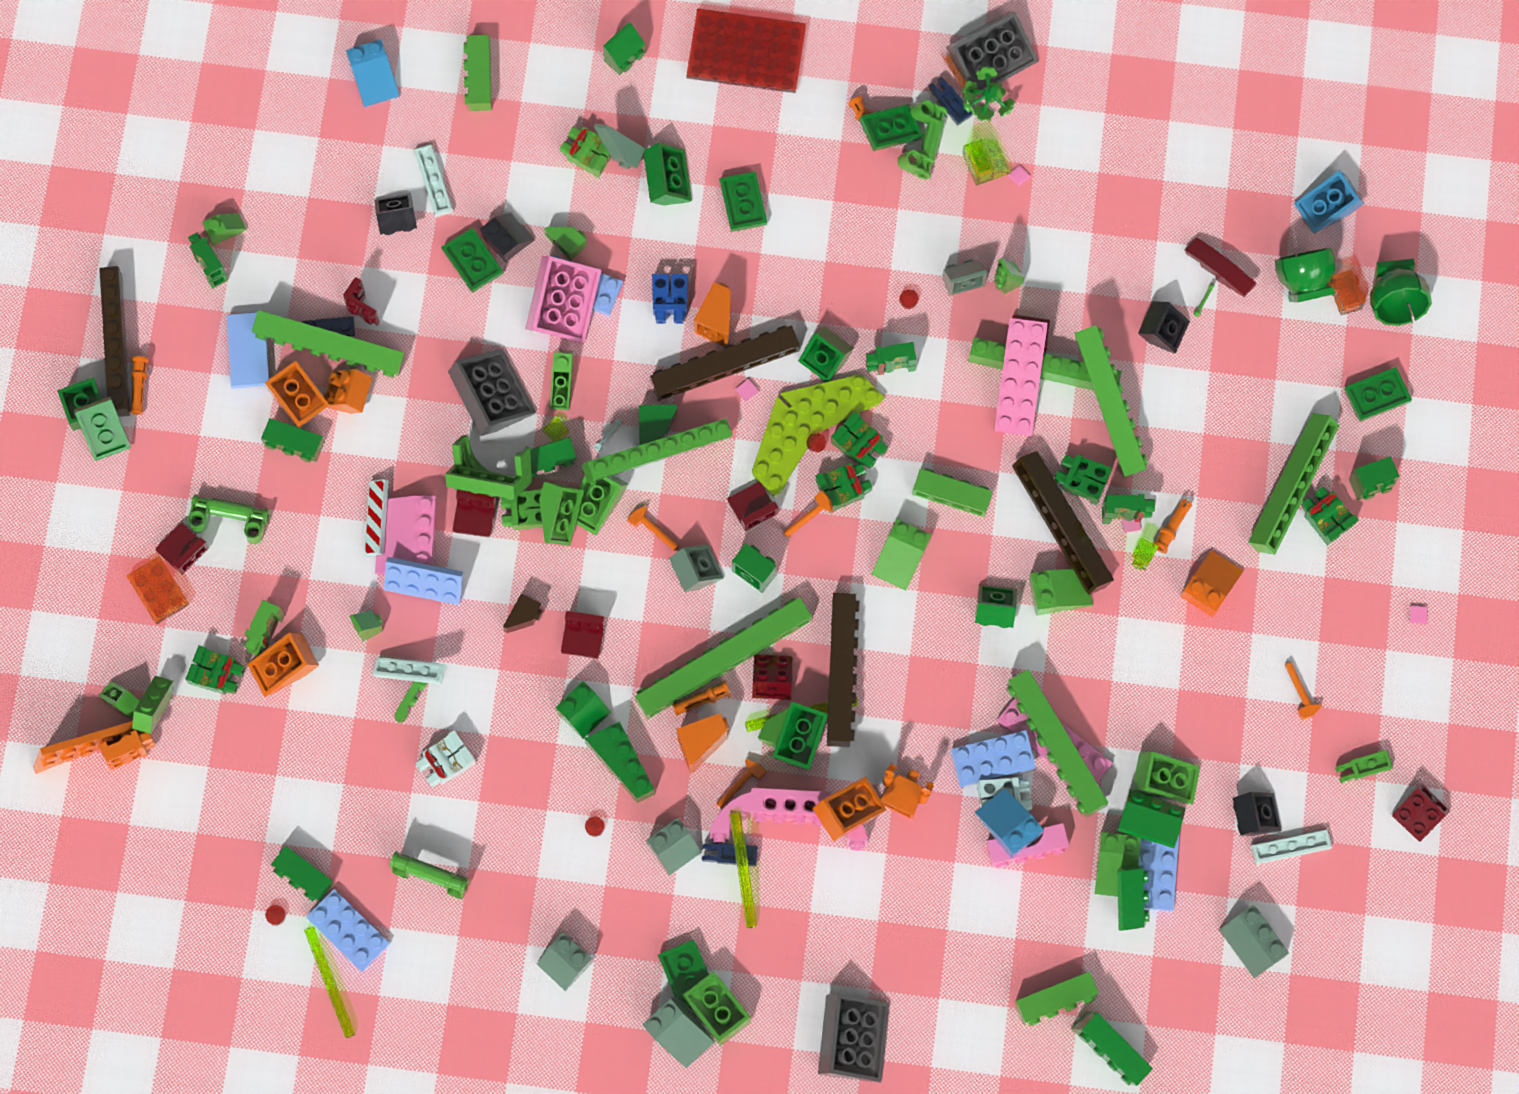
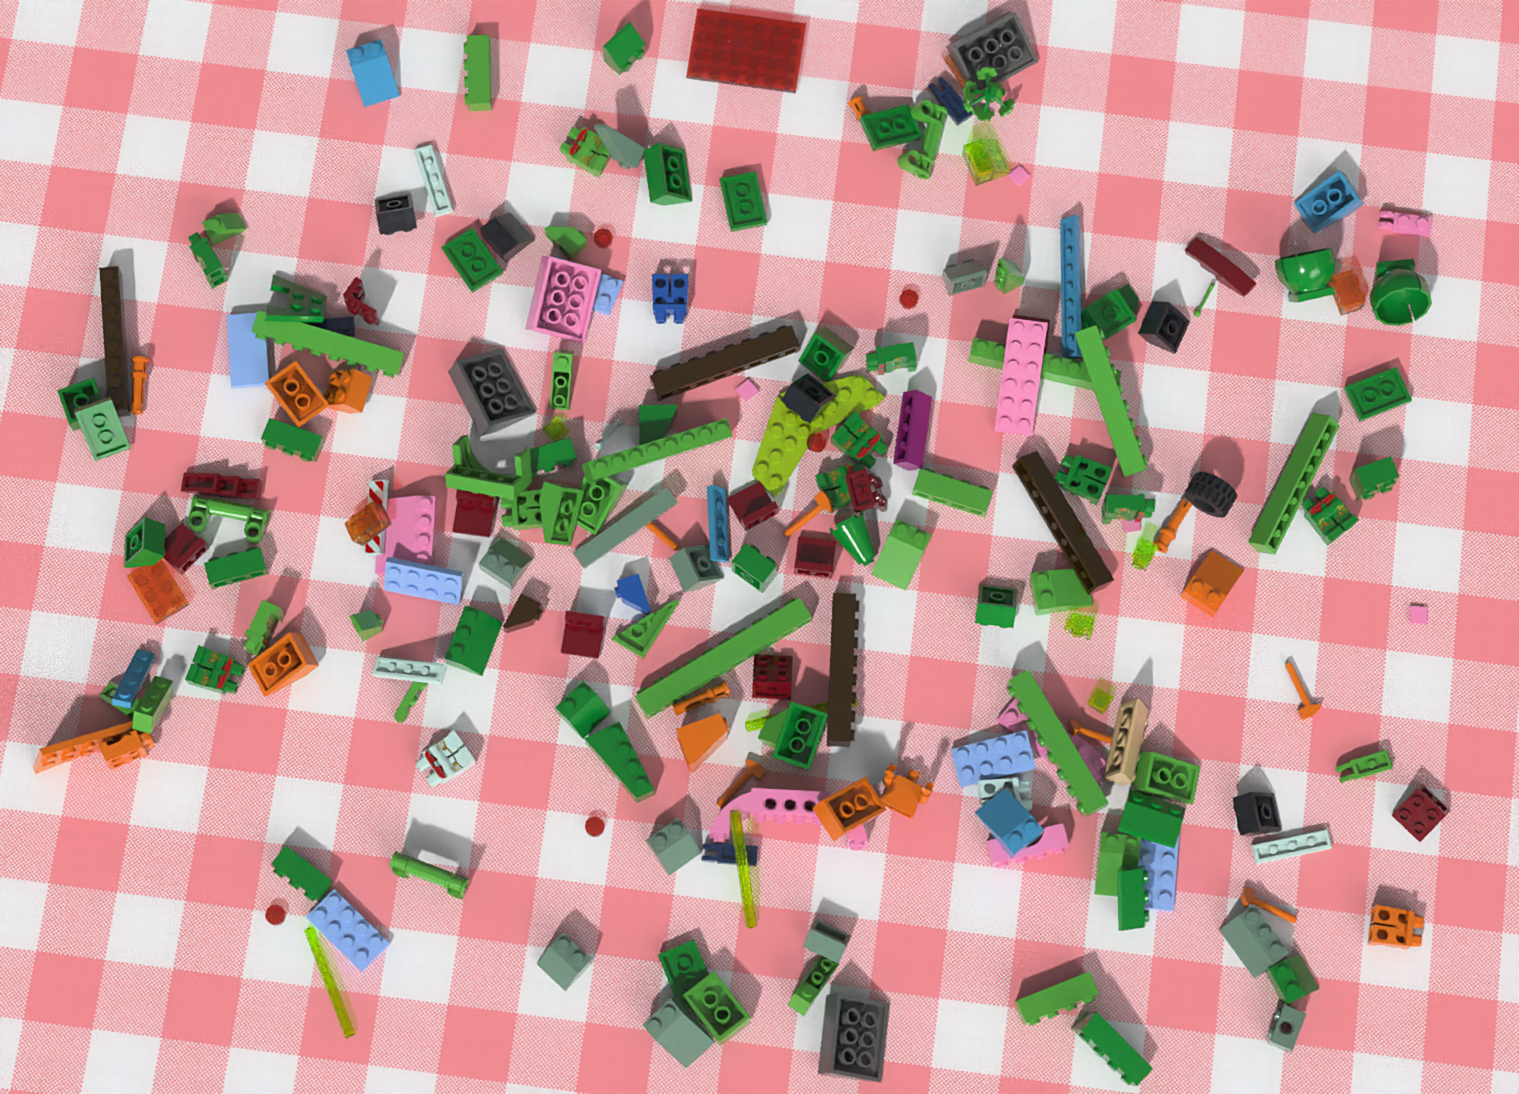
(133, 678): none -> dark azure plate
(144, 544): none -> green slope
(221, 486): none -> dark red slope
(235, 567): none -> green brick
(302, 303): none -> green wing
(367, 523): none -> clear orange brick
(473, 641): none -> green slope
(505, 563): none -> sand green slope
(603, 238): none -> clear red tile
(625, 527): none -> sand green tile
(632, 593): none -> blue slope
(642, 635): none -> bright green wing
(714, 315): orange slope -> none
(717, 524): none -> dark azure plate
(808, 398): none -> black slope
(812, 985): none -> bright green slope
(815, 557): none -> dark red bracket
(827, 941): none -> sand green brick
(855, 538): none -> green cone
(866, 491): none -> dark red bracket
(912, 430): none -> magenta brick
(1070, 285): none -> dark azure plate
(1075, 727): none -> orange piece
(1080, 625): none -> clear neon green brick
(1100, 701): none -> clear neon green plate
(1111, 311): none -> green piece
(1126, 743): none -> tan slope
(1210, 494): none -> black tyre
(1248, 897): none -> orange piece
(1291, 979): none -> green slope
(1291, 1017): none -> sand green brick
(1394, 927): none -> orange hips
(1406, 223): none -> bright pink hinge

